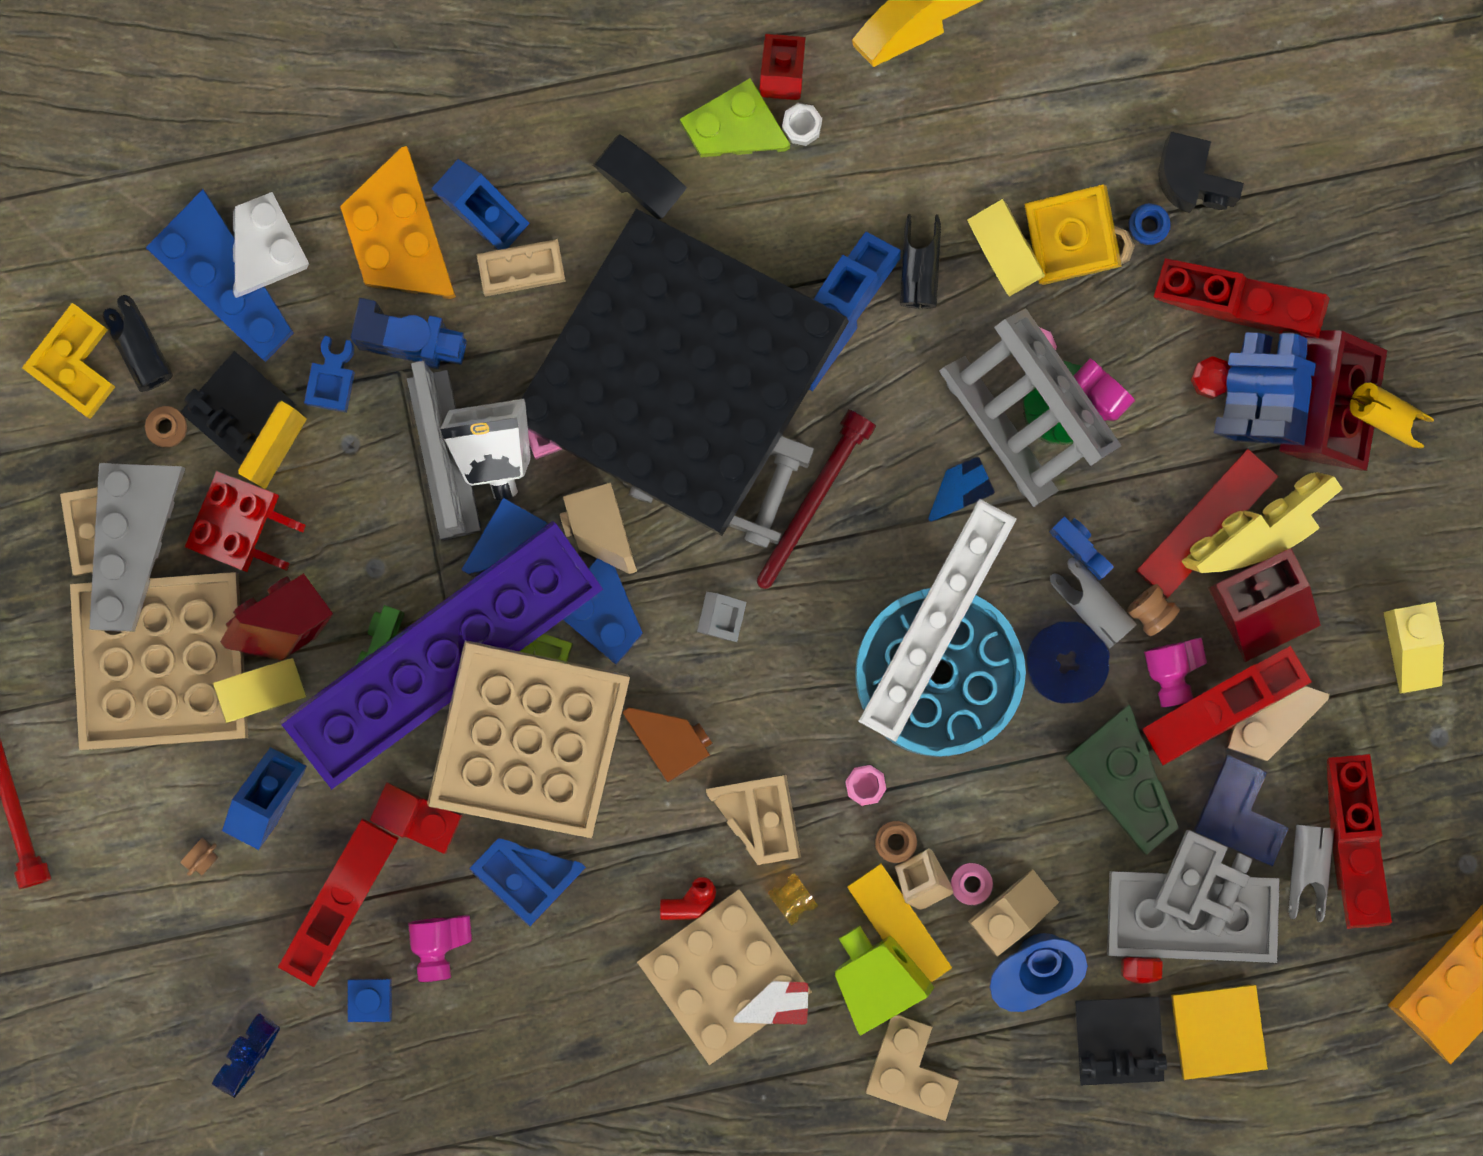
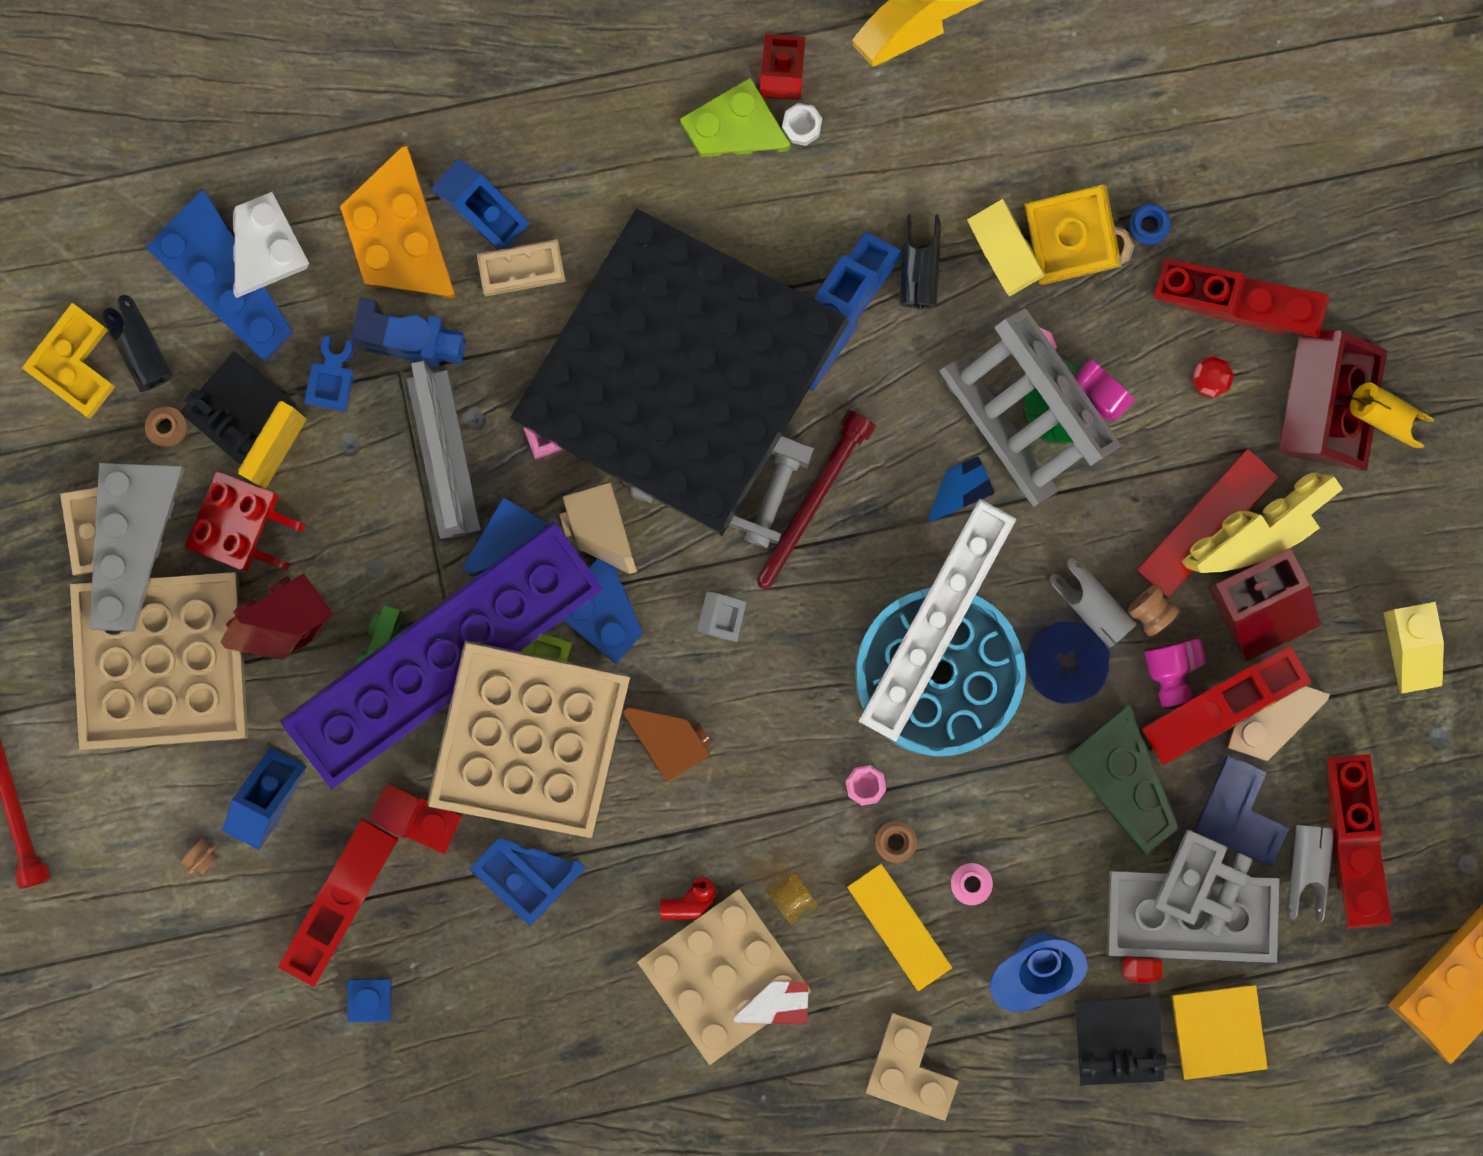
(246, 1055): clear blue plate -> none
(259, 690): light yellow slope -> none
(431, 941): dark pink piece -> none
(490, 444): white torso -> none
(640, 175): black slope -> none
(761, 817): tan wing -> none
(878, 980): lime torso -> none
(923, 880): tan slope -> none
(1013, 913): tan slope -> none
(1074, 539): blue plate -> none
(1184, 177): black brick -> none
(1268, 391): blue hips -> none

